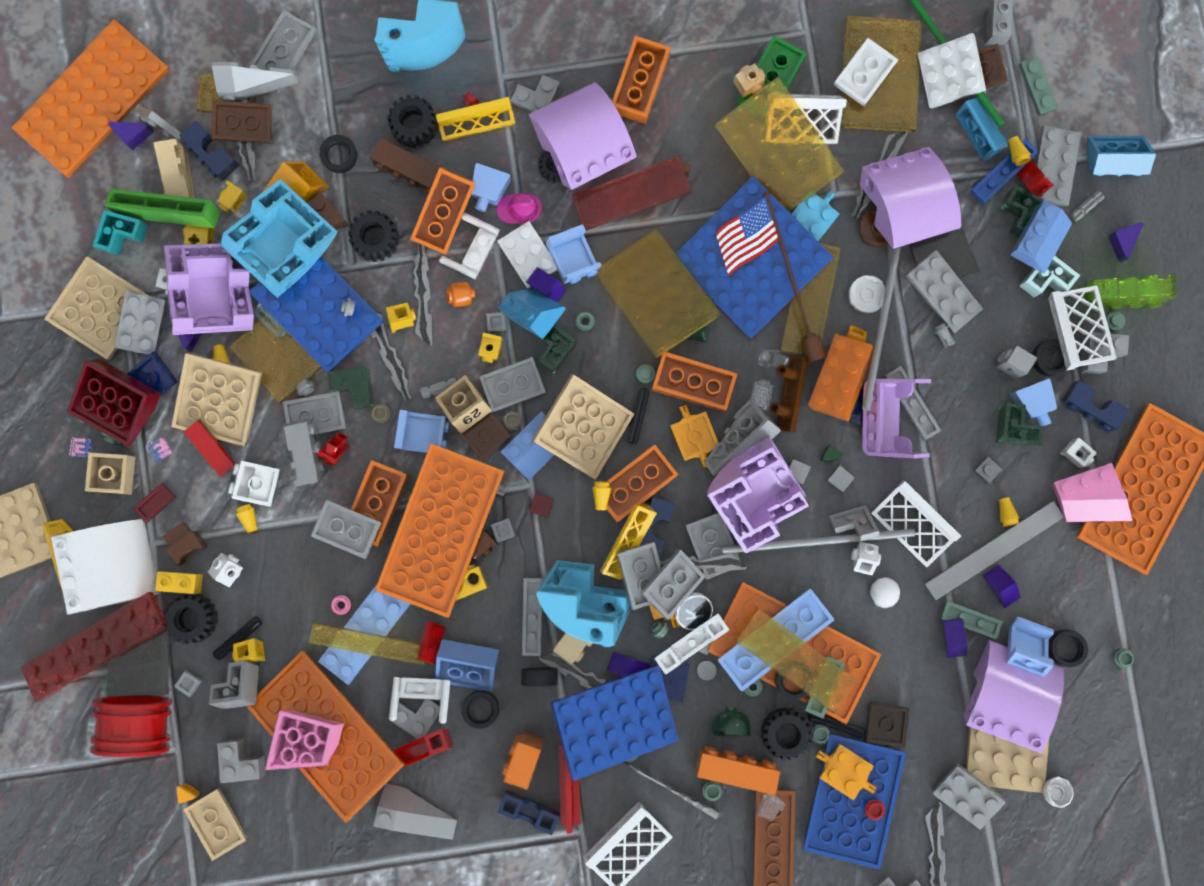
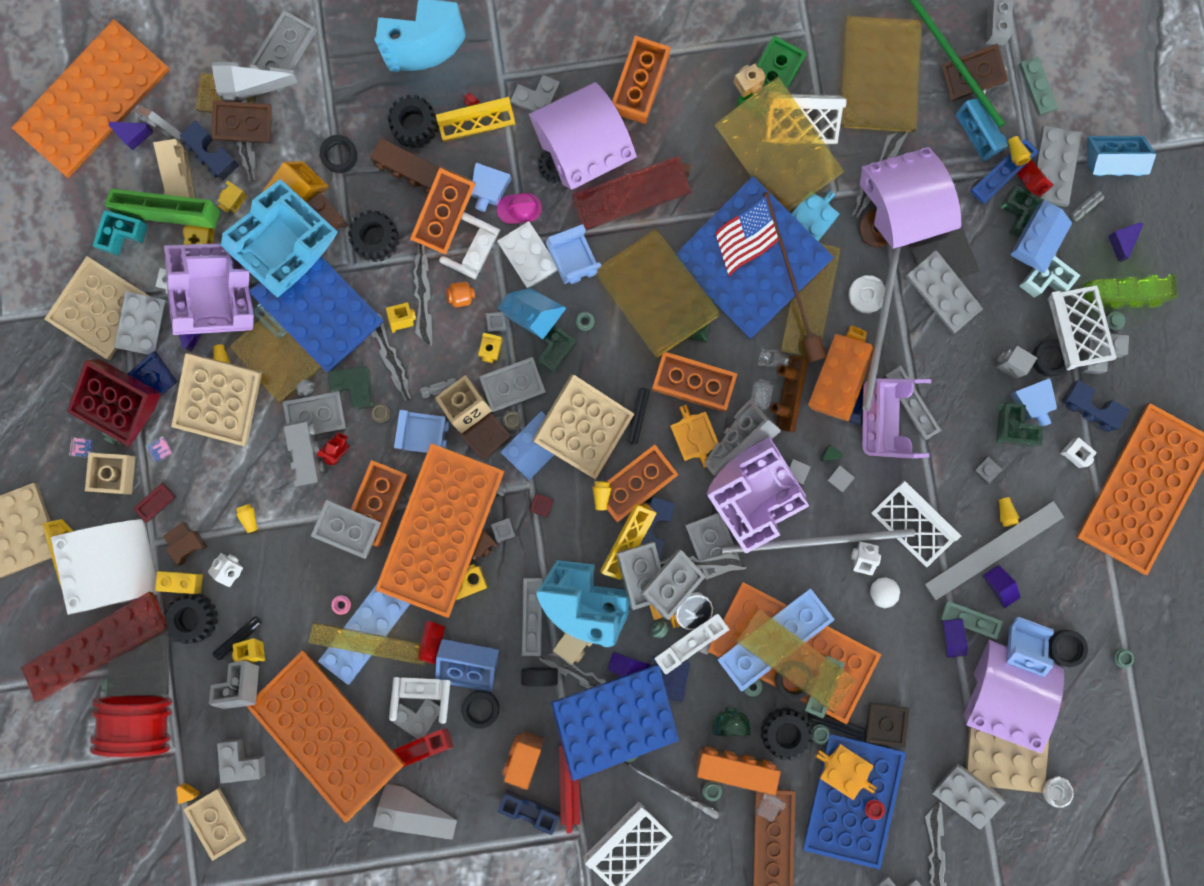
(188, 683): light grey tile -> none
(209, 448): red tile -> none
(253, 483): white plate -> none
(302, 740): bright pink wedge -> none
(348, 307): light grey plate -> none
(546, 284): dark purple slope -> none
(645, 373): sand green plate -> none
(706, 670): light grey piece -> none
(857, 519): light grey plate -> none
(865, 72): white plate -> none
(944, 335): light grey pin -> none
(952, 71): white plate -> none
(1093, 496): bright pink wedge -> none

